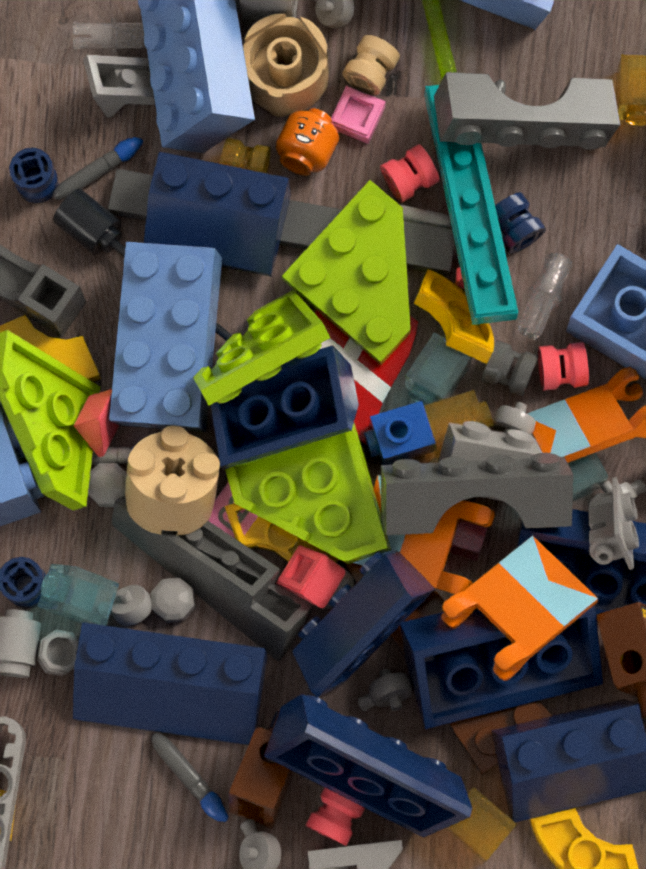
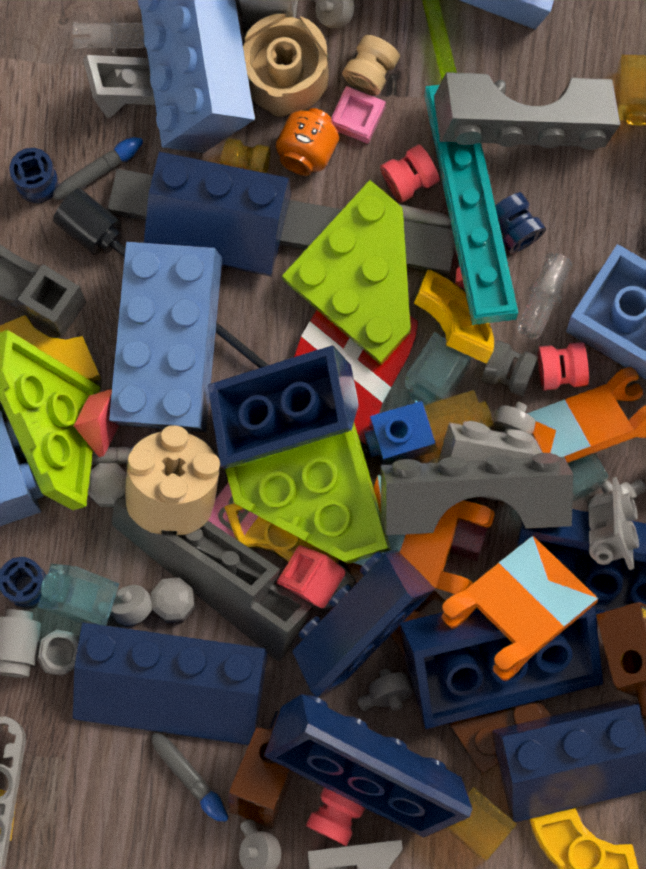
(274, 336): lime plate -> none

